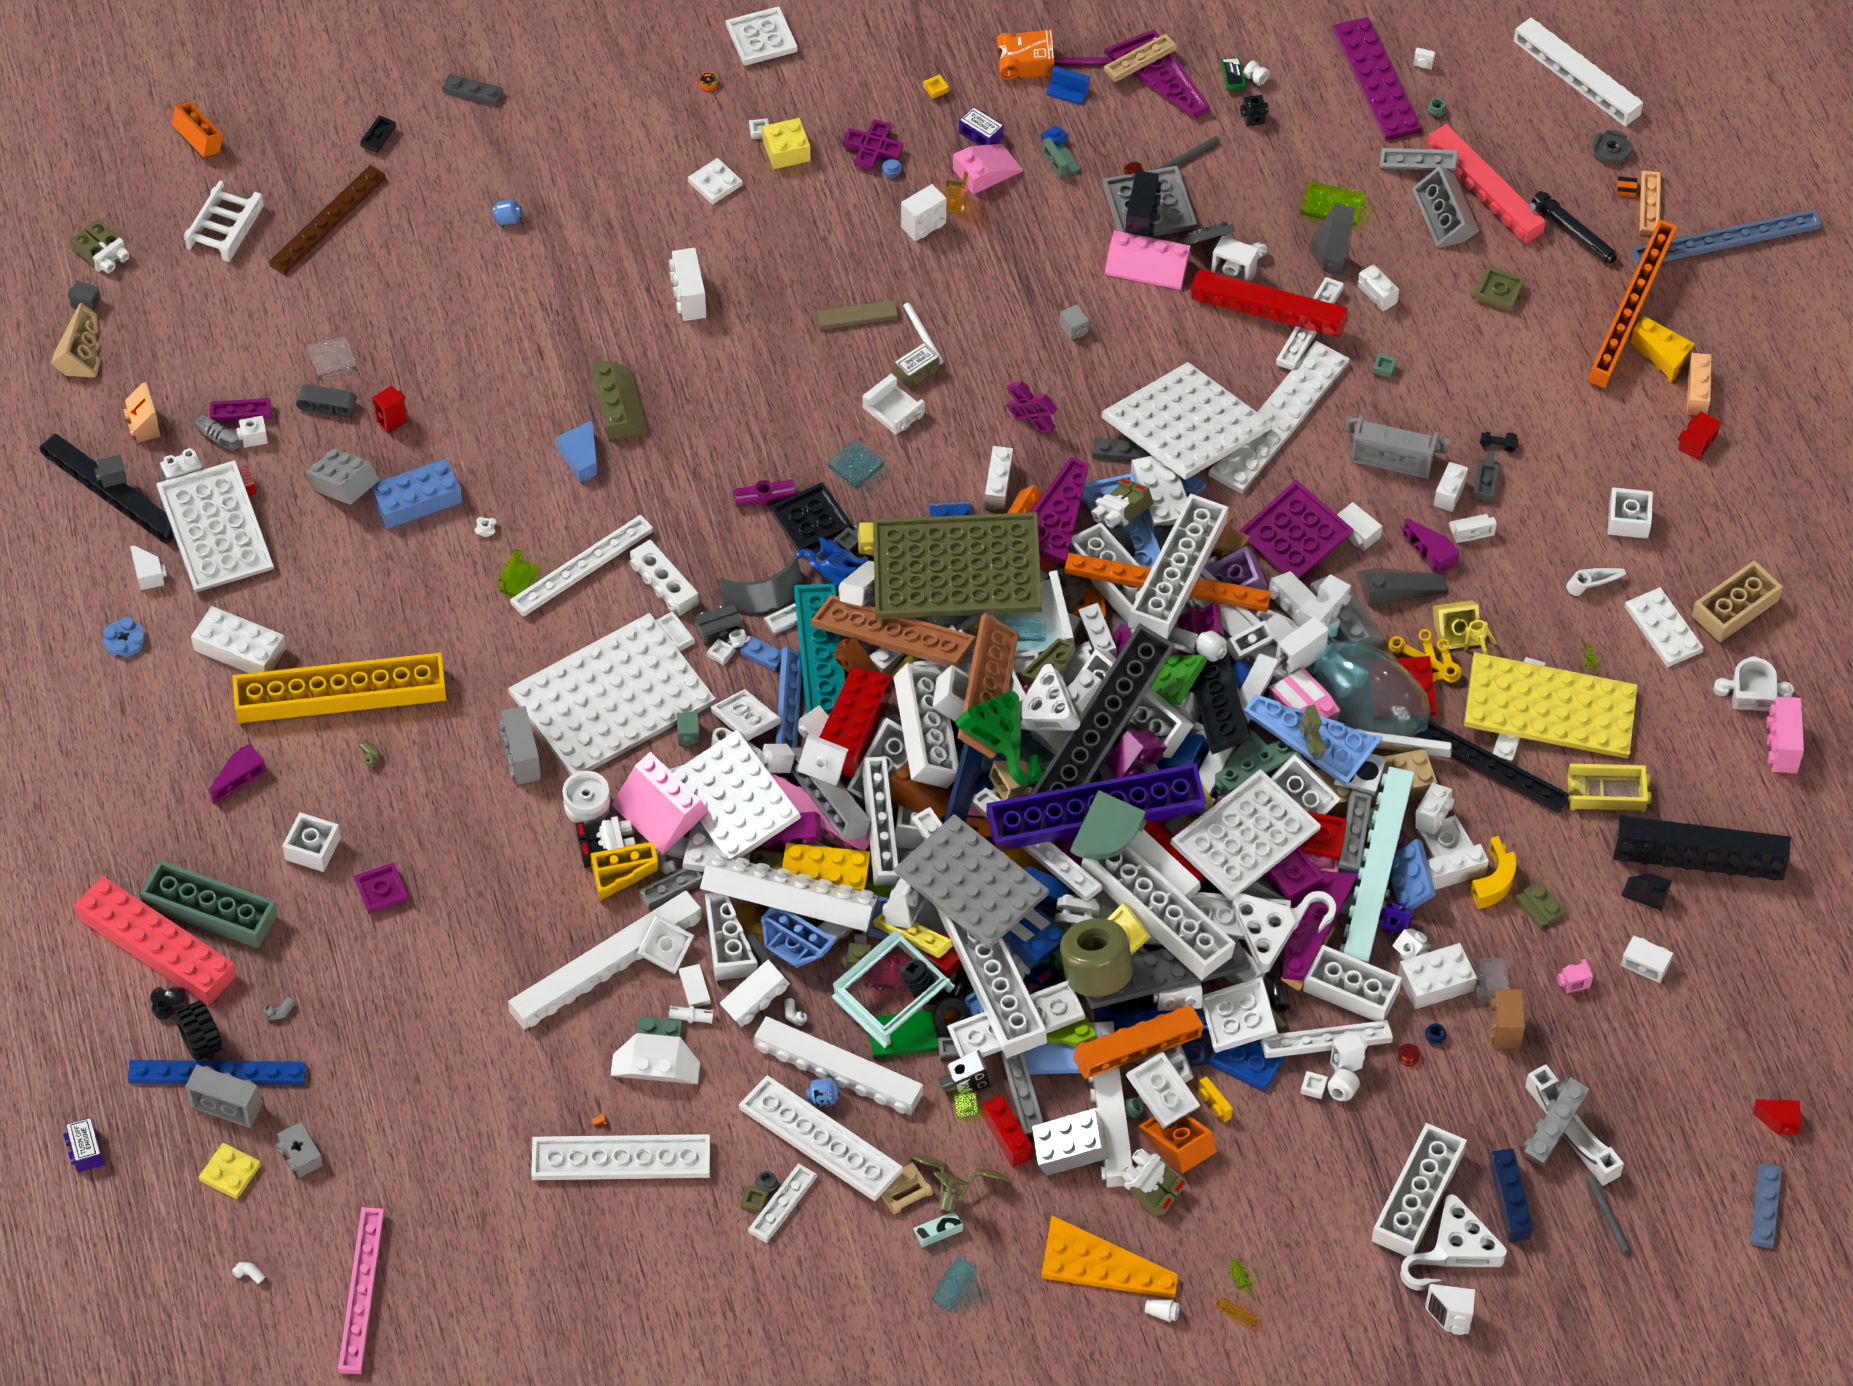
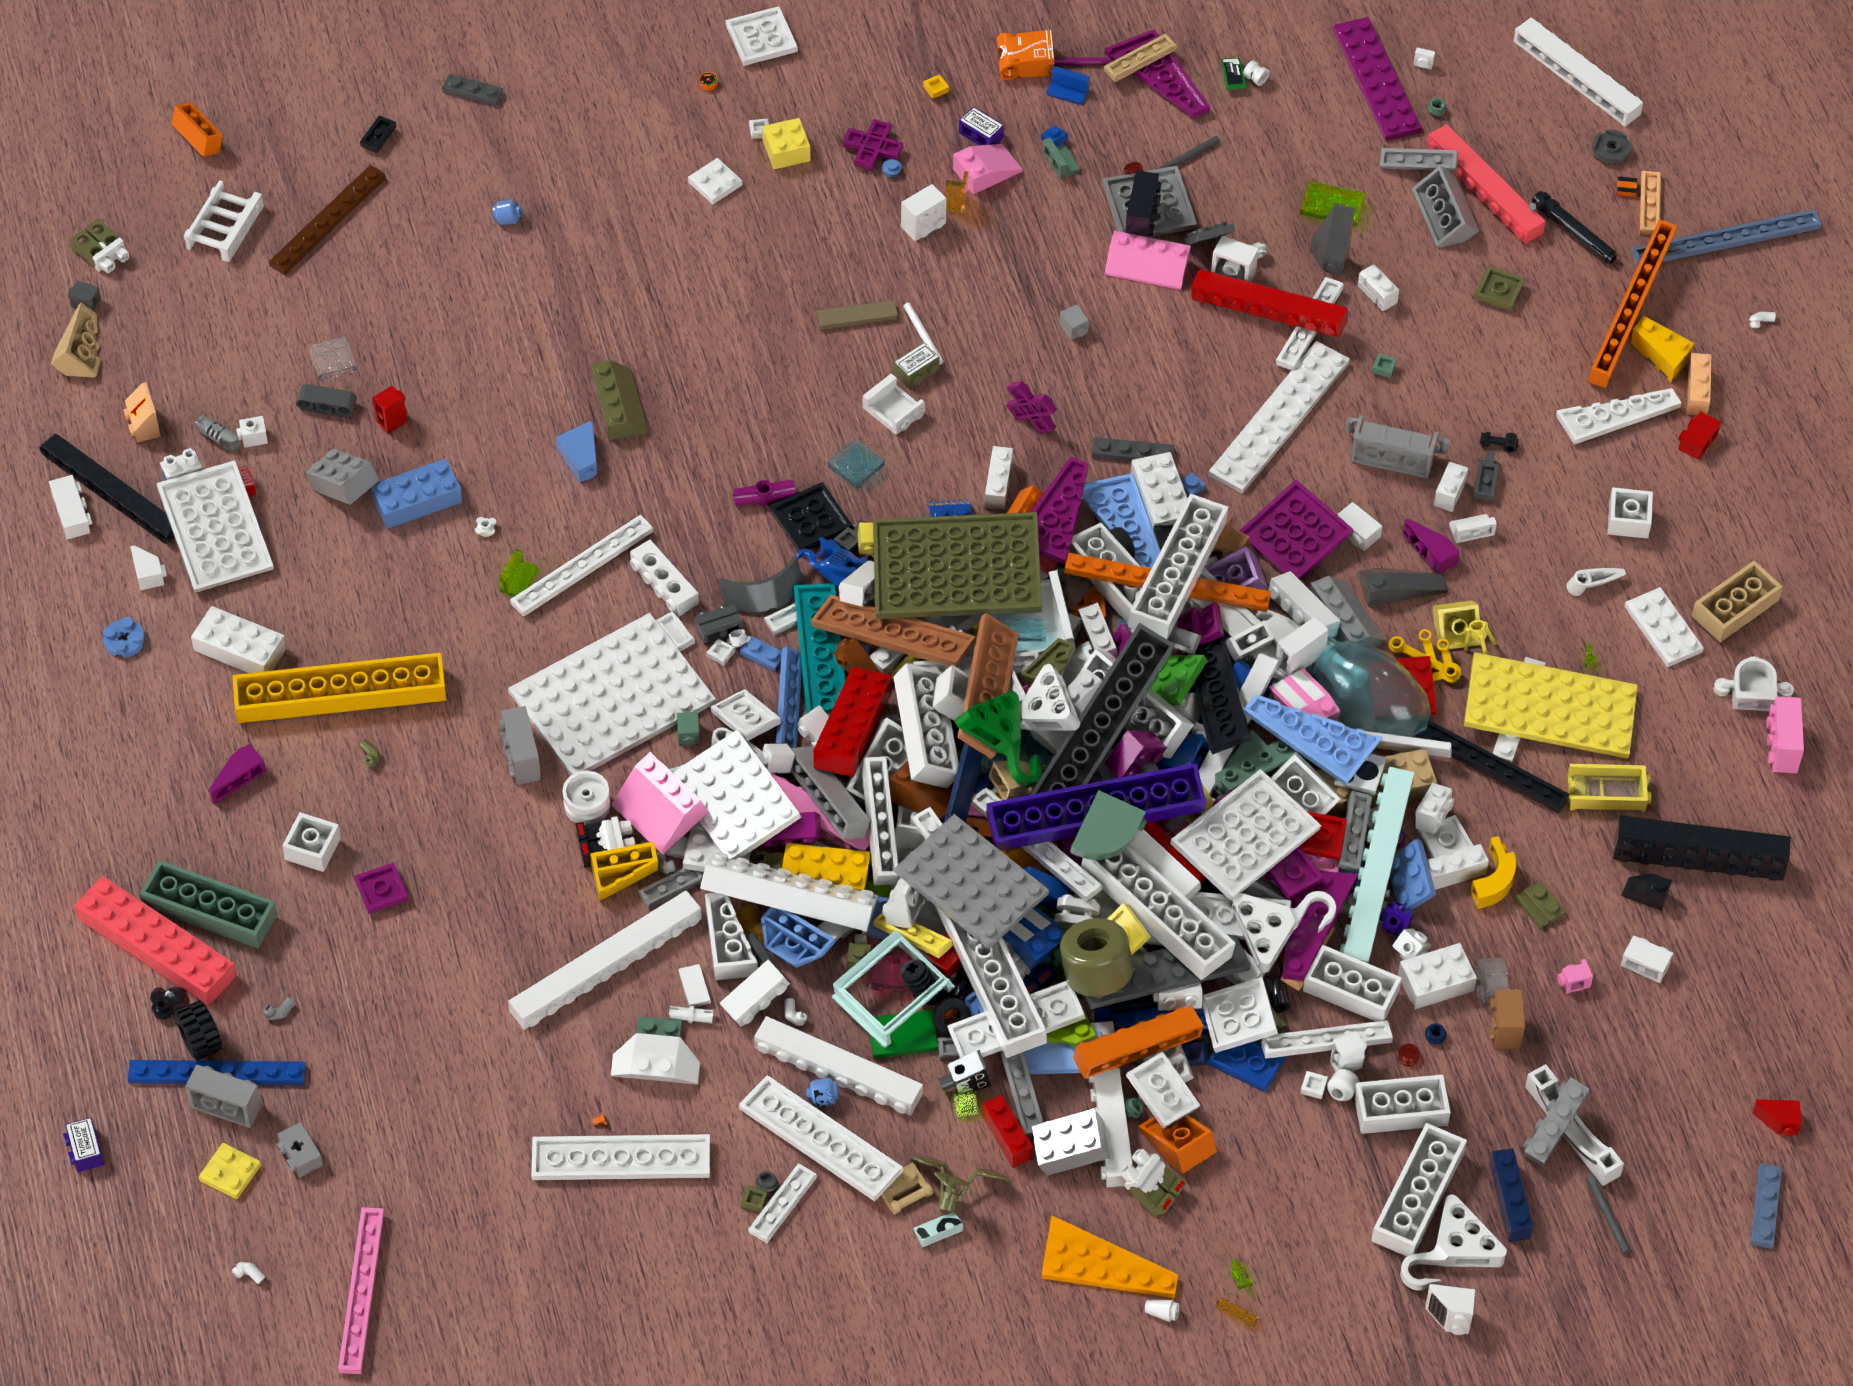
(70, 506): none -> white brick
(111, 471): dark grey brick -> none
(240, 409): magenta plate -> none
(665, 944): white tile -> none
(688, 284): white brick -> none
(822, 759): white plate -> none
(955, 1283): clear light blue slope -> none
(1122, 503): hips -> none
(1186, 420): white plate -> none
(1211, 645): white head -> none
(1214, 1098): yellow plate -> none
(1254, 110): black brick -> none
(1310, 728): olive plate -> none
(1332, 594): white arch -> none
(1401, 1104): none -> white brick
(1601, 419): none -> white wing
(1761, 316): none -> white arm

